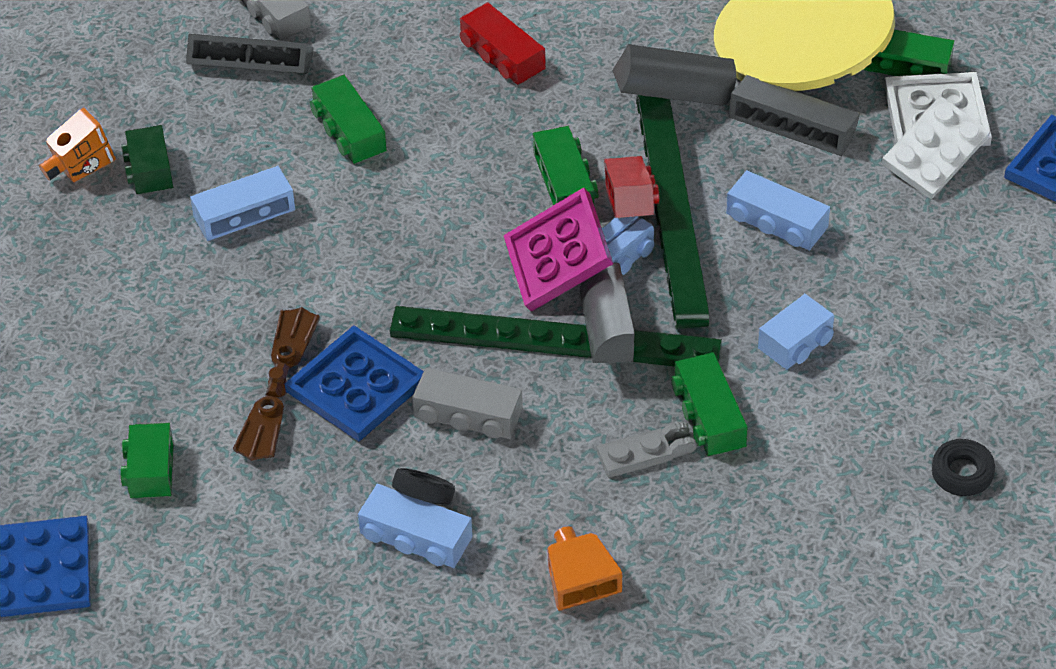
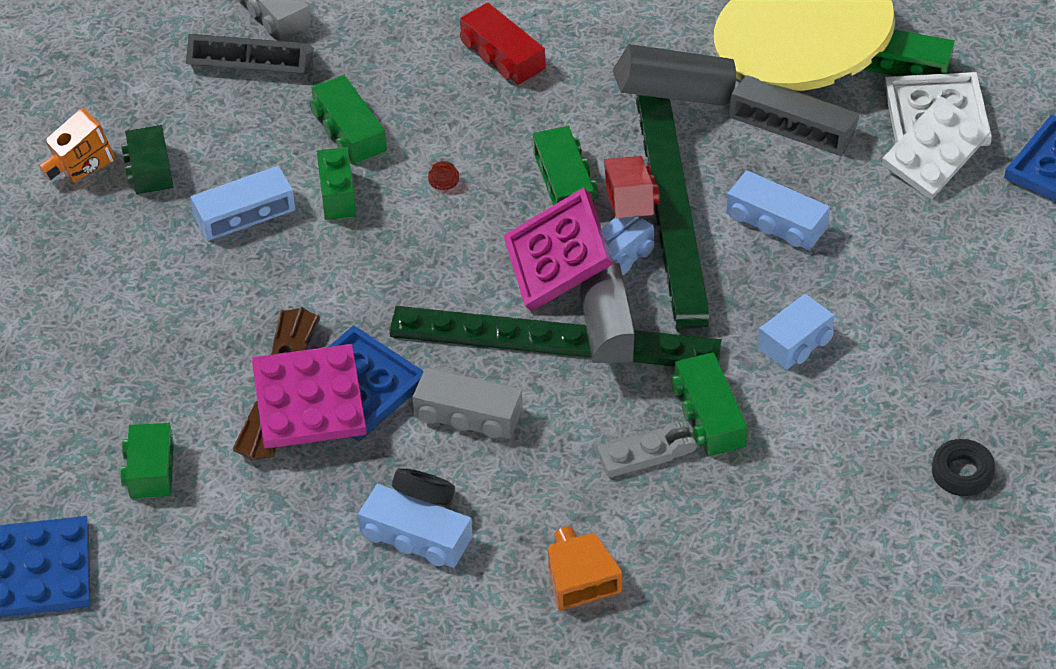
(308, 396): none -> dark pink plate
(336, 183): none -> green brick
(443, 175): none -> clear red plate

